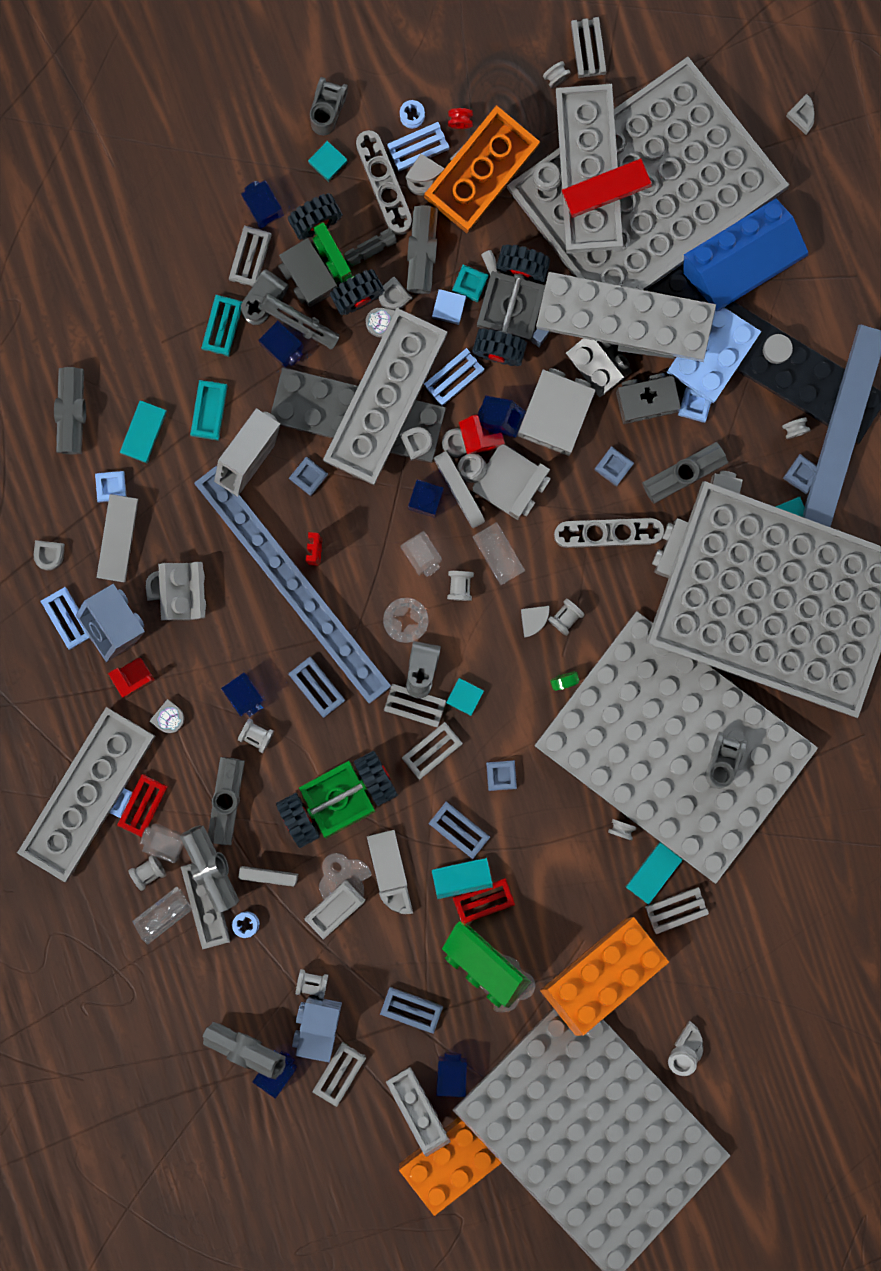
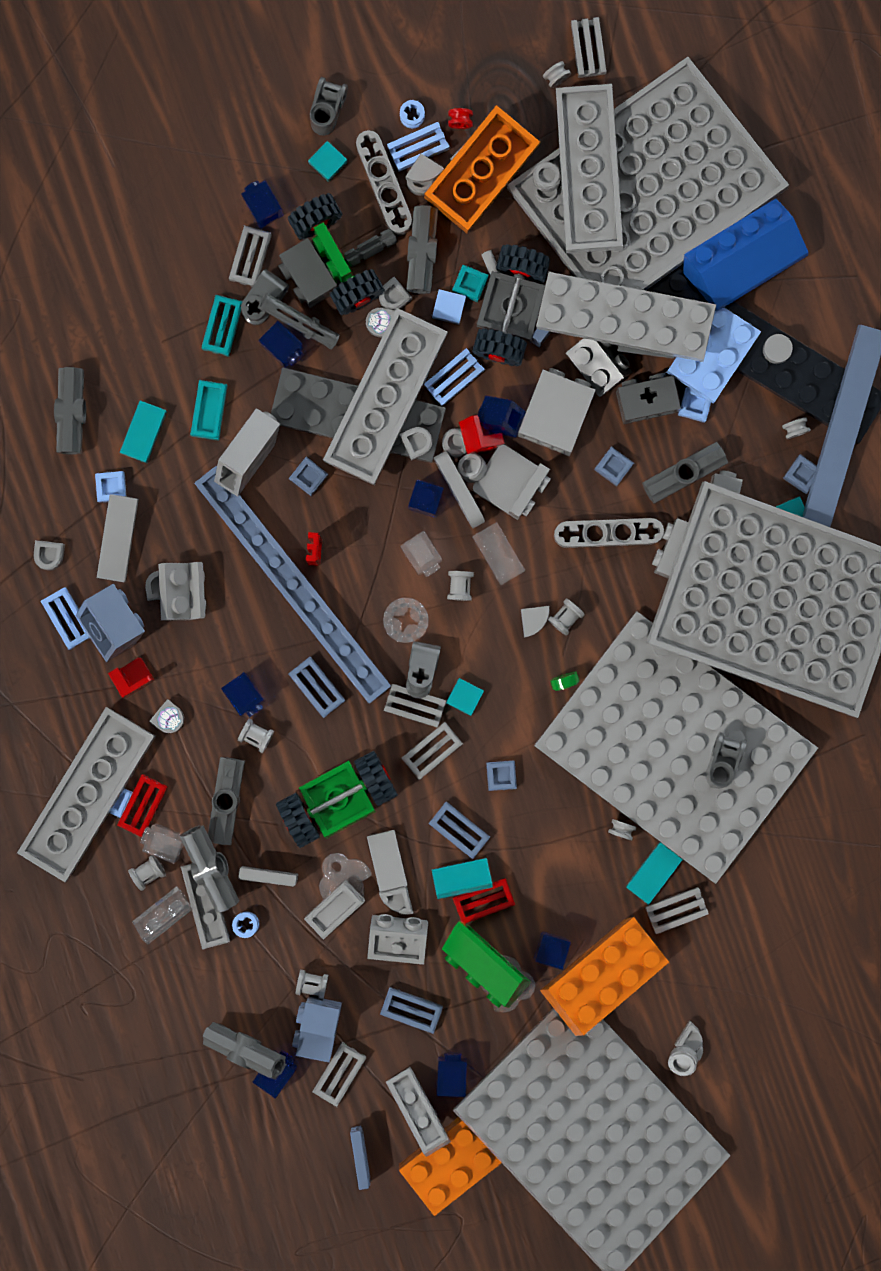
(360, 1157): none -> sand blue tile
(397, 939): none -> light grey bracket
(552, 950): none -> clear blue brick
(606, 188): red tile -> none
(802, 114): light grey tile -> none

